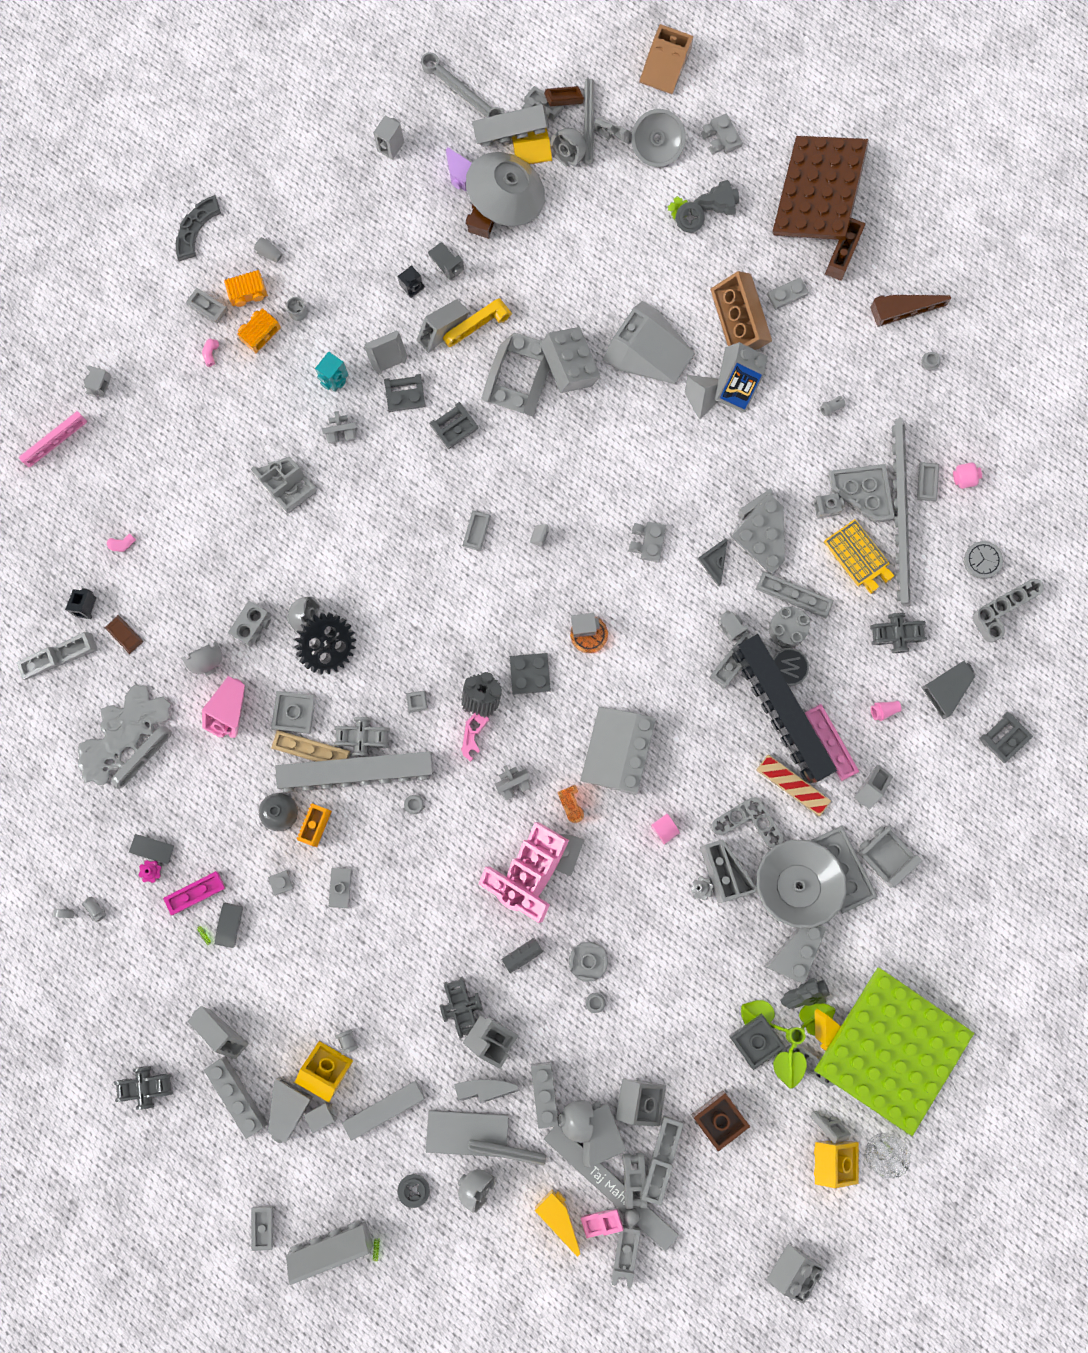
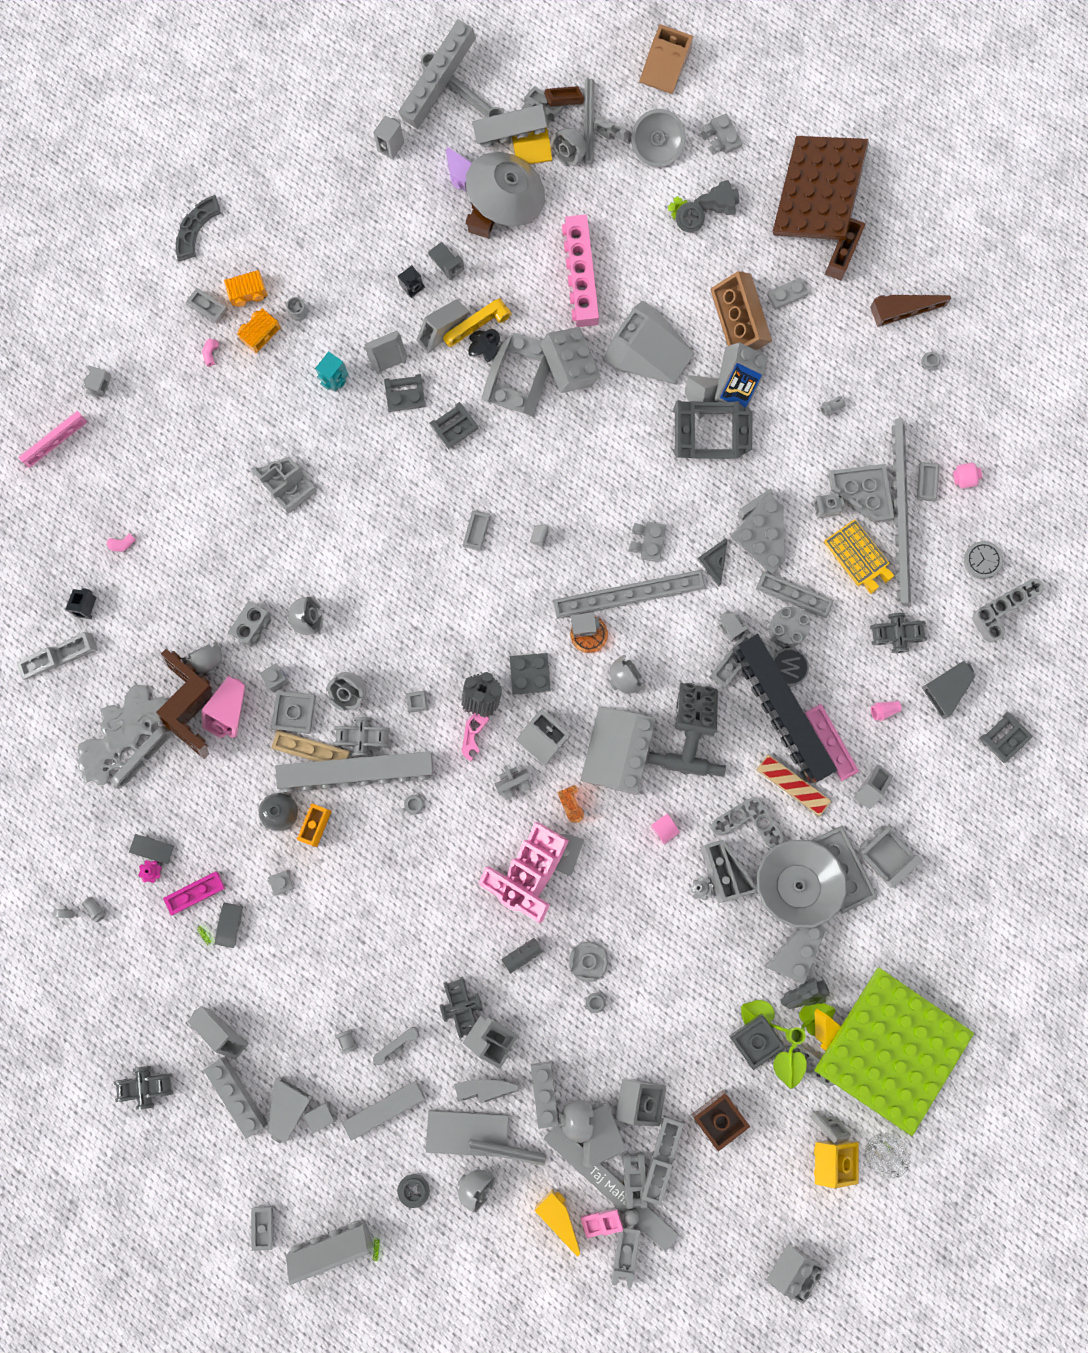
(123, 634): reddish brown tile -> none
(185, 703): none -> reddish brown bracket
(267, 250): light grey cone -> none
(274, 677): none -> light grey brick
(316, 630): black gear -> none
(323, 1071): yellow slope -> none
(331, 432): light grey hips -> none
(340, 888): light grey plate -> none
(346, 691): none -> light grey cylinder
(396, 1045): none -> light grey plate
(437, 74): none -> light grey brick
(483, 345): none -> black plate
(543, 737): none -> light grey slope
(579, 226): none -> bright pink brick
(625, 676): none -> light grey cylinder
(629, 594): none -> light grey tile
(685, 429): none -> dark grey wedge
(695, 716): none -> dark grey plate

